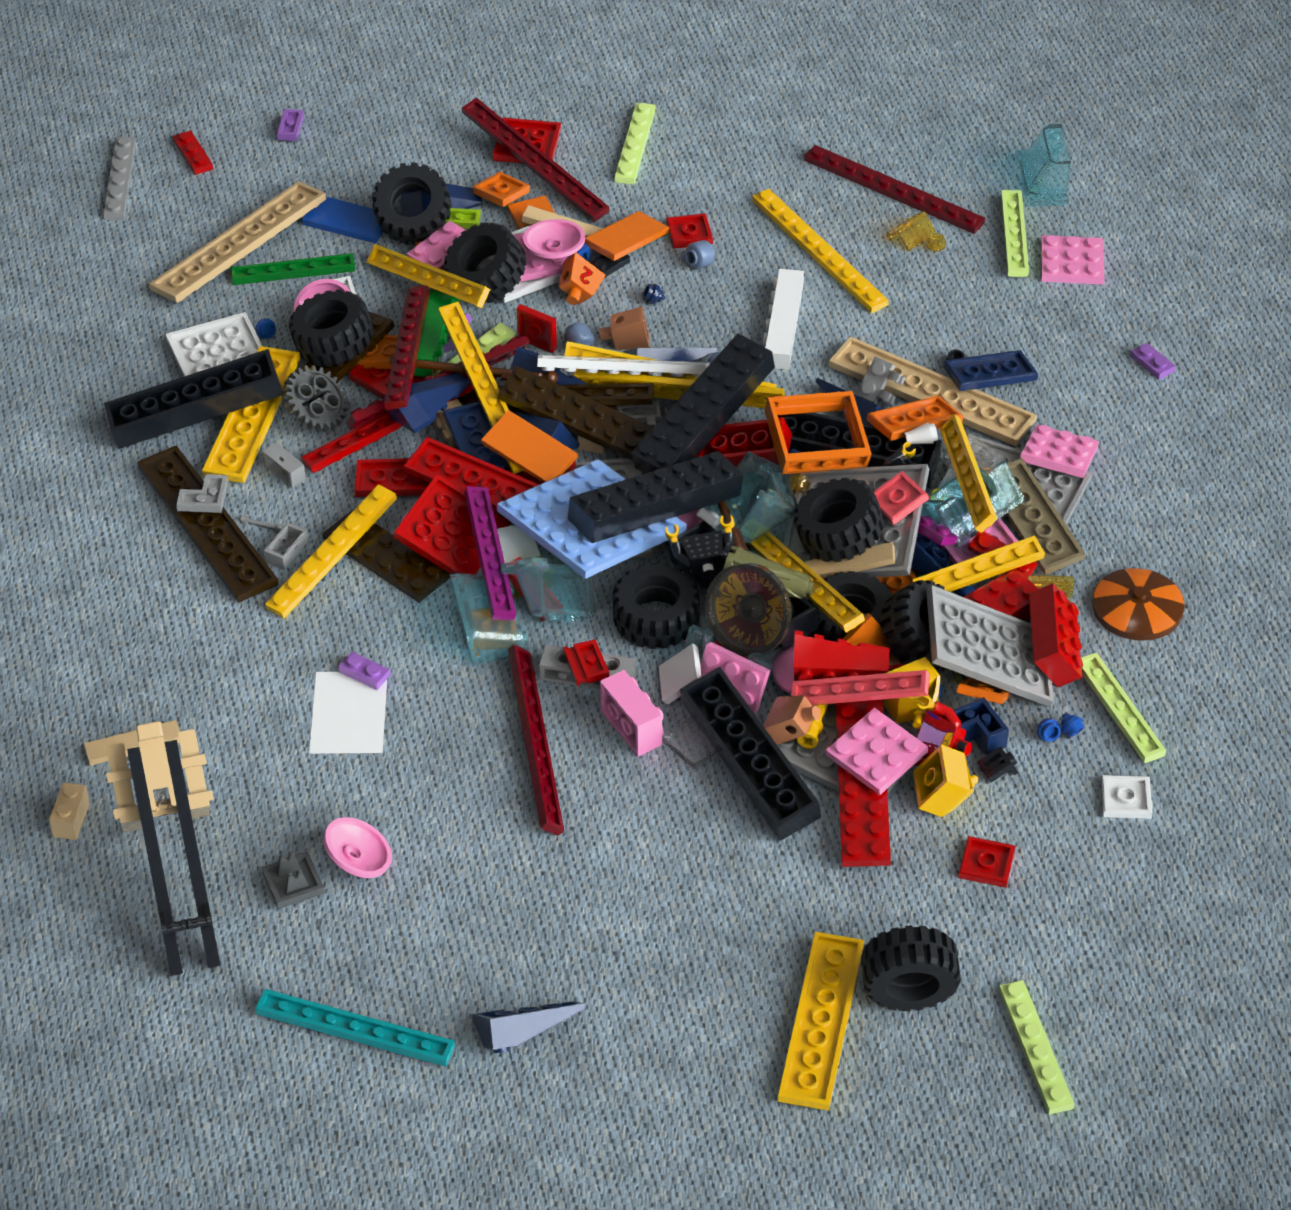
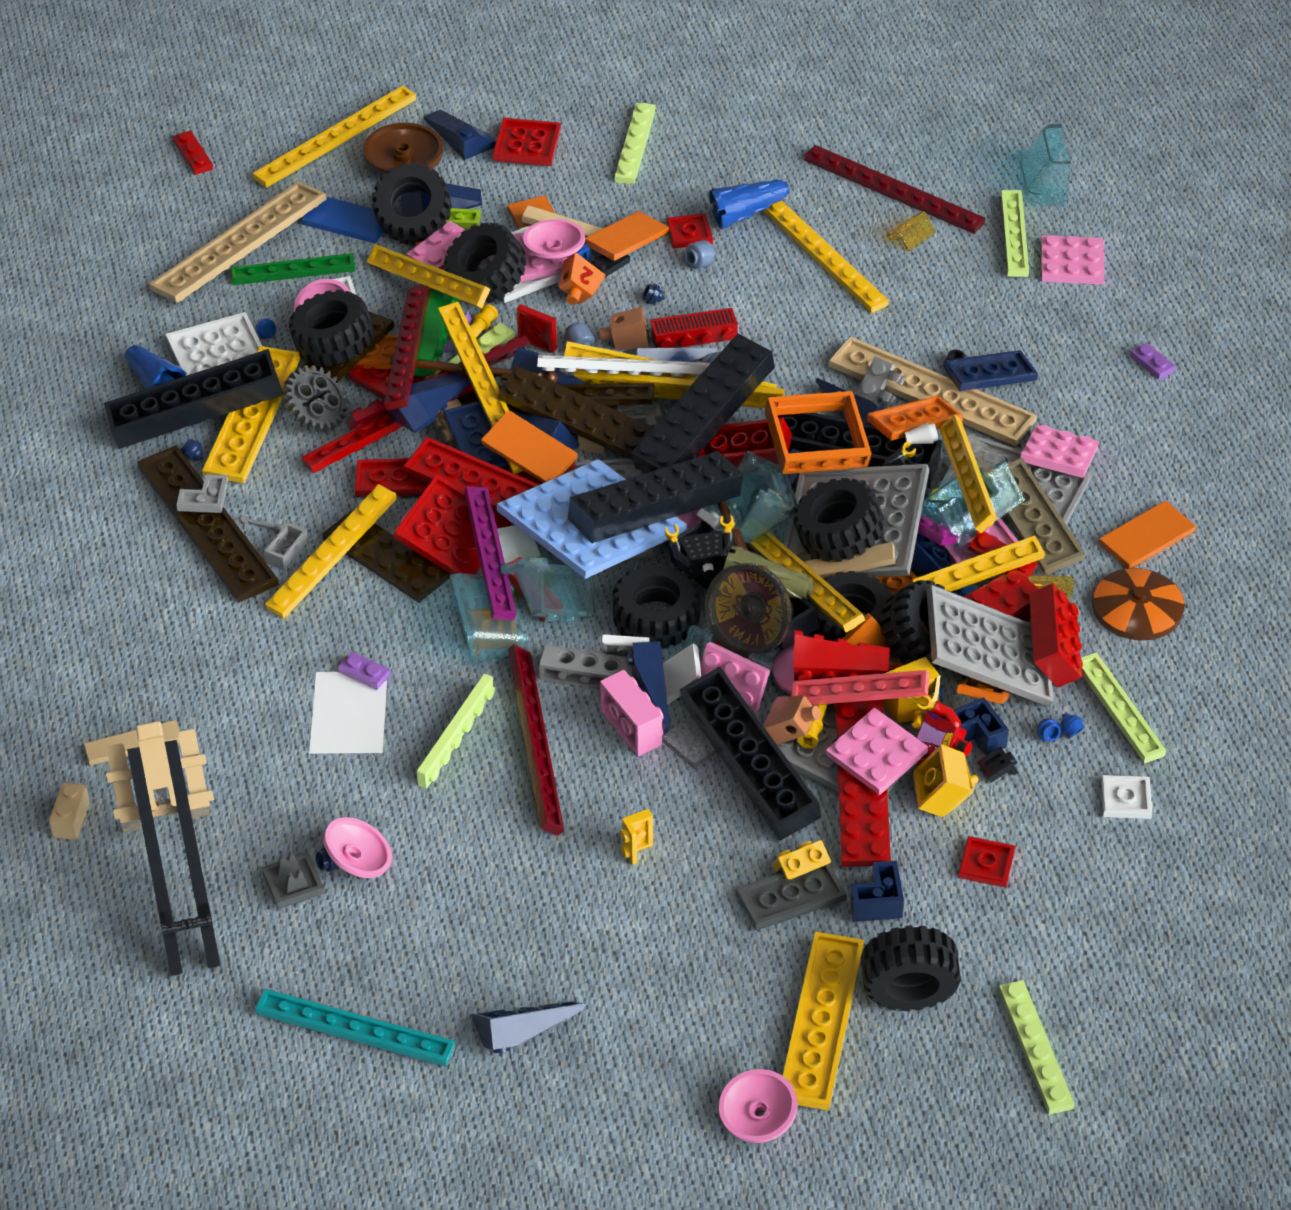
(119, 178): light grey plate -> none
(150, 368): none -> blue cone
(192, 450): none -> dark blue plate
(280, 460): light grey piece -> none
(290, 125): medium lavender plate -> none
(324, 861): none -> dark blue plate
(334, 136): none -> yellow plate
(402, 144): none -> reddish brown dish
(455, 730): none -> yellowish green plate
(461, 136): none -> dark blue wedge
(483, 320): none -> yellow pin
(501, 189): orange plate -> none
(535, 160): dark red plate -> none
(586, 662): red plate -> none
(620, 645): none -> white tile
(636, 834): none -> yellow bracket
(649, 675): none -> dark blue wedge
(694, 329): none -> red brick
(743, 200): none -> blue cone
(757, 1092): none -> bright pink dish
(781, 899): none -> dark grey plate
(784, 316): white brick -> none
(799, 482): clear yellow plate -> none
(801, 861): none -> yellow bracket
(880, 897): none -> dark blue brick
(899, 497): coral tile -> none
(936, 242): clear yellow plate -> none
(1147, 534): none -> orange tile

